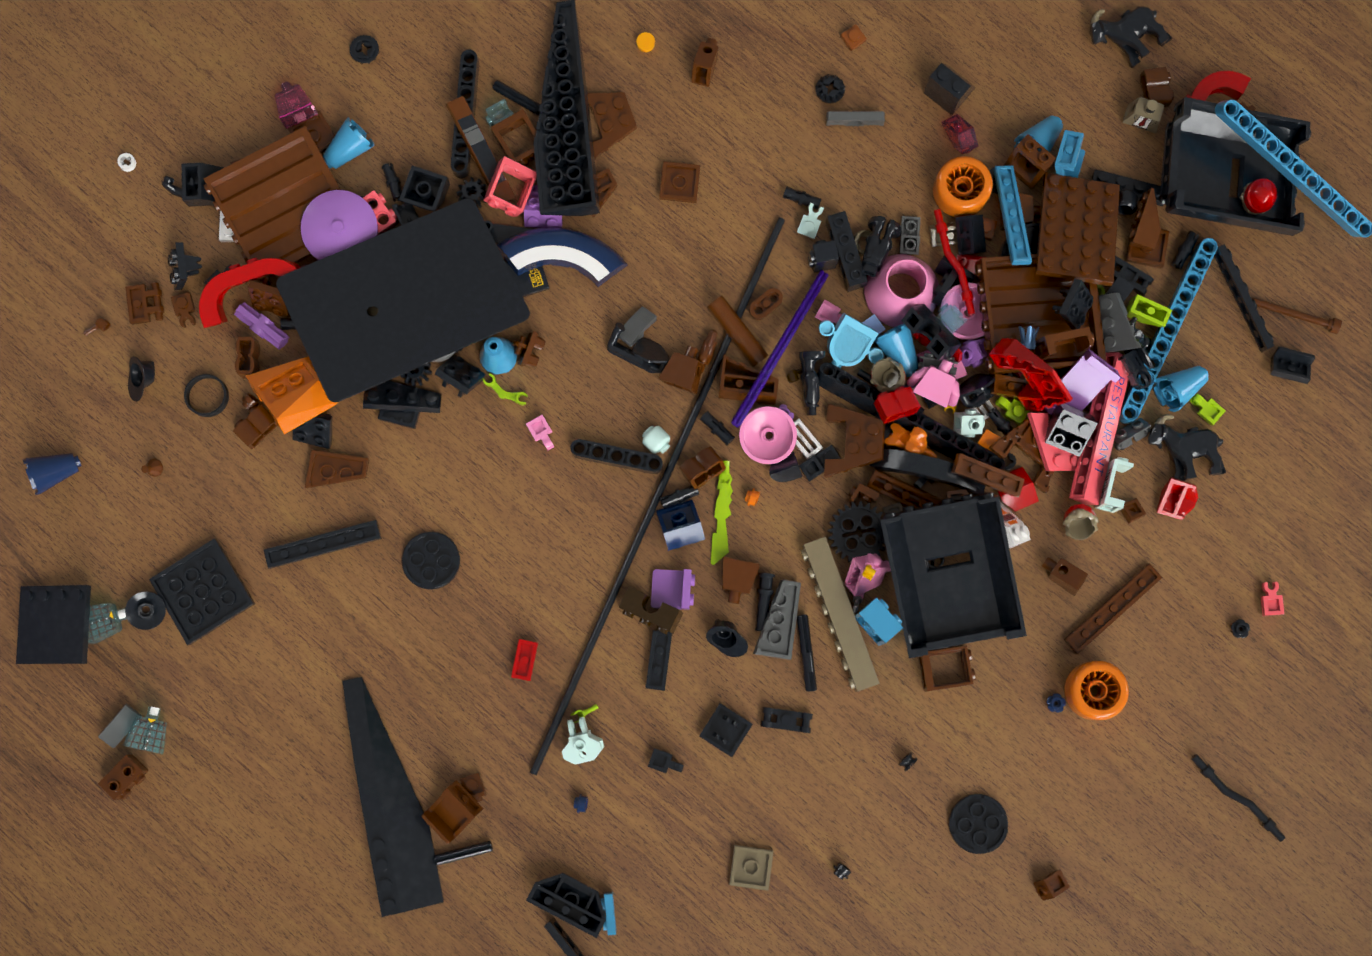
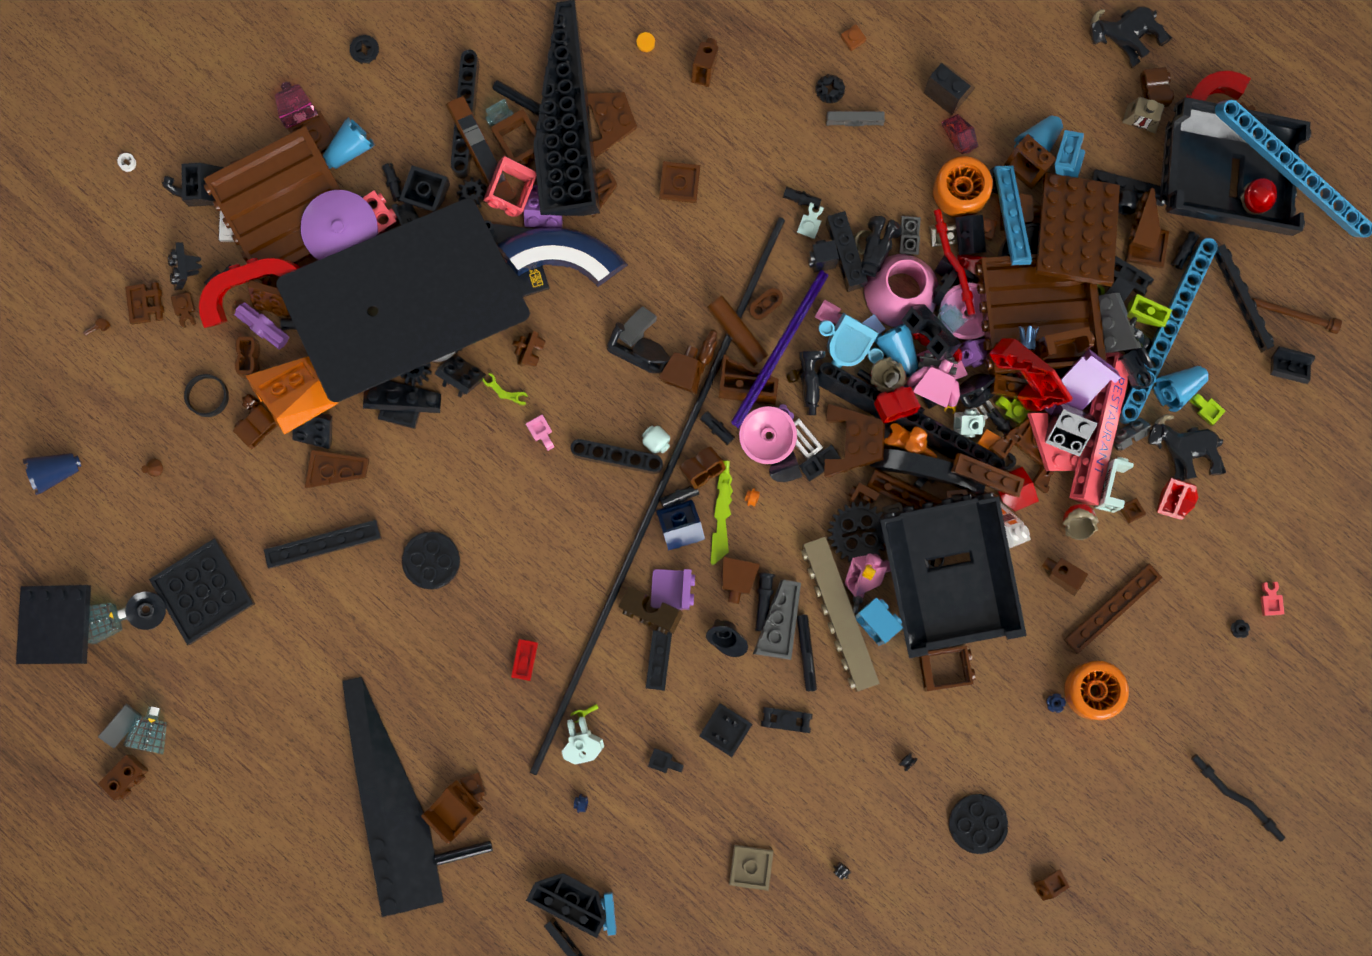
(140, 376): black piece -> none
(497, 355): dark azure cone -> none
(1076, 304): black plate -> none

